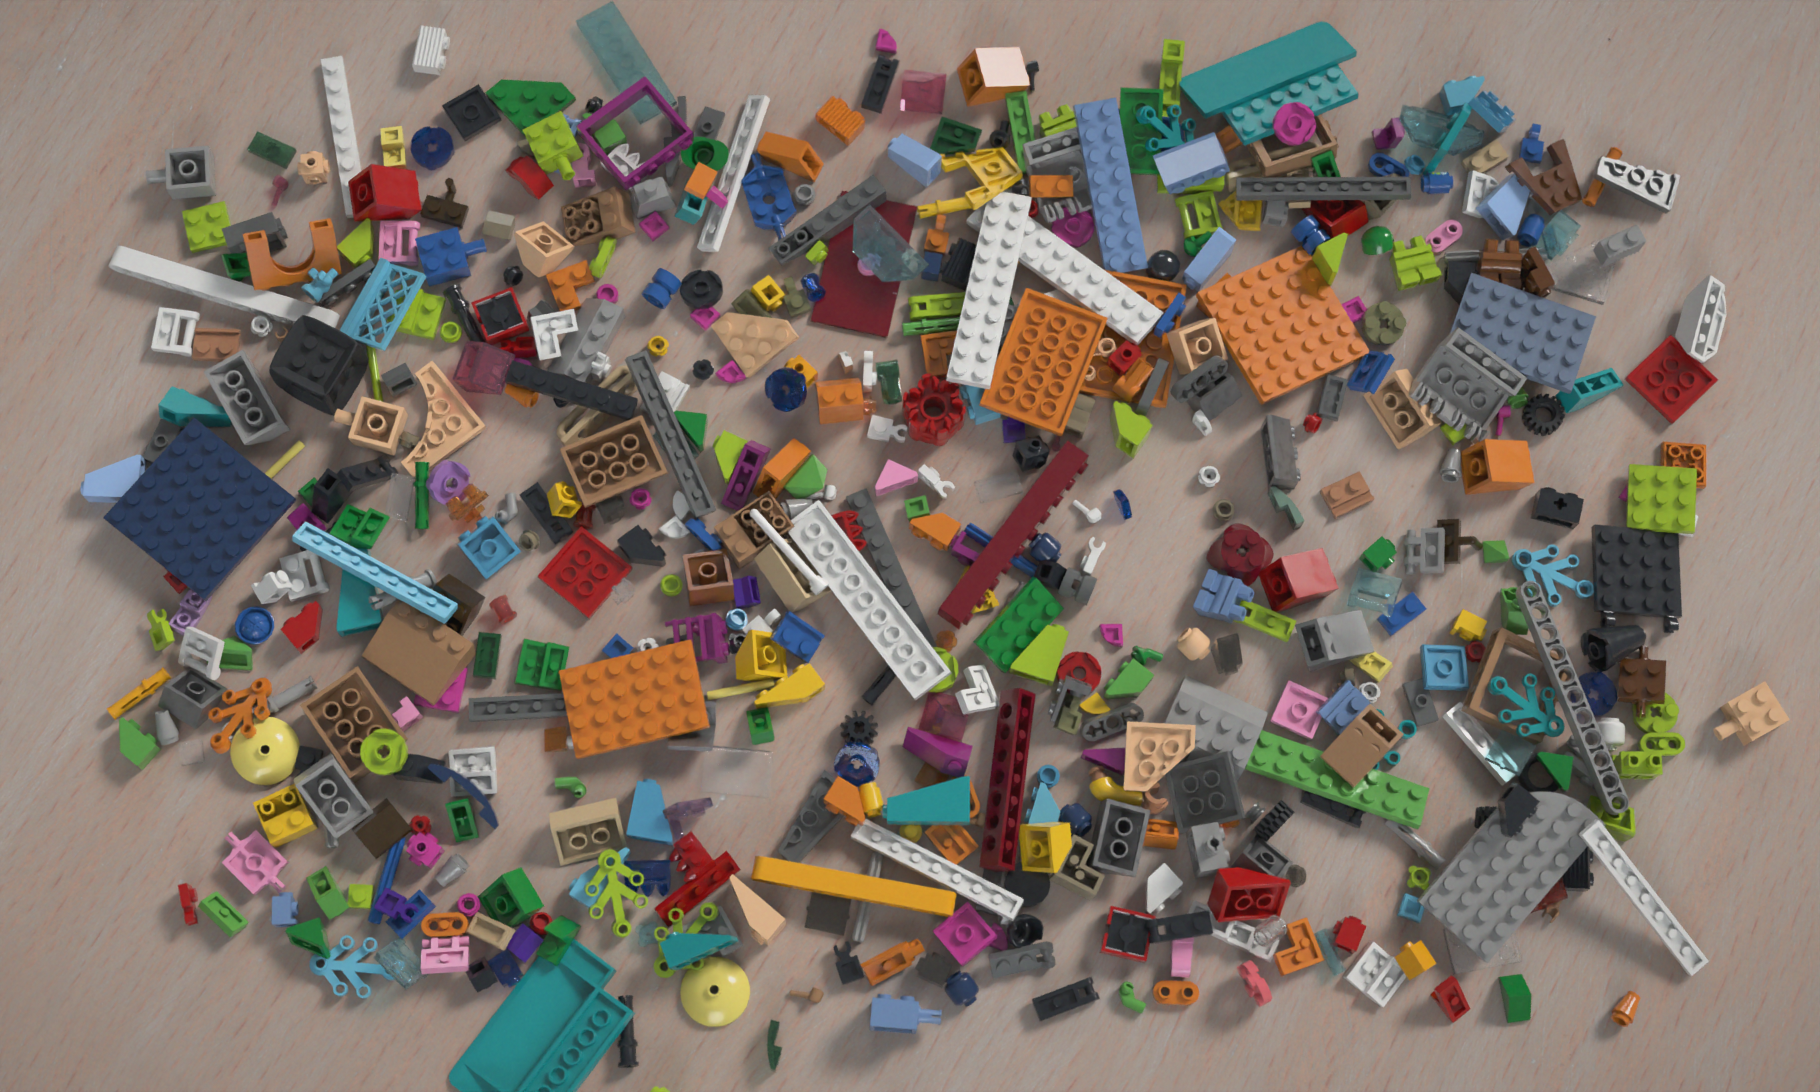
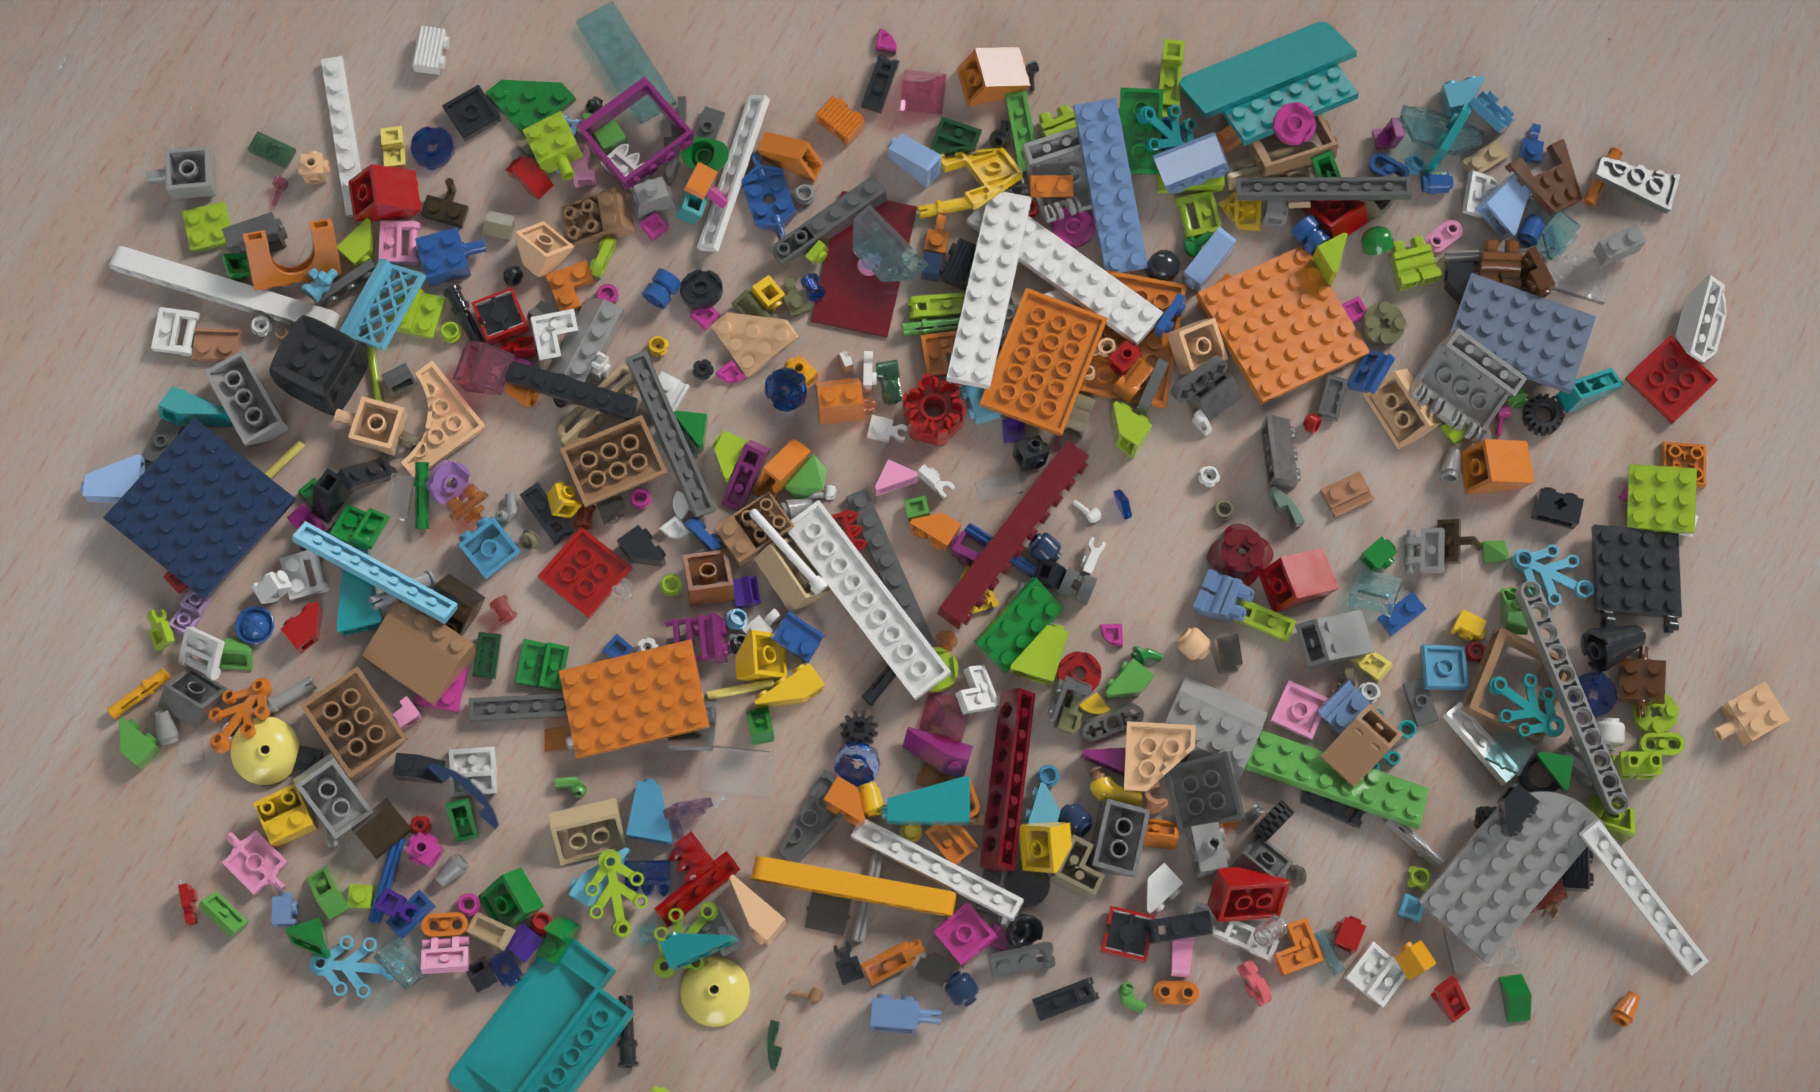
(376, 741): lime plate -> none

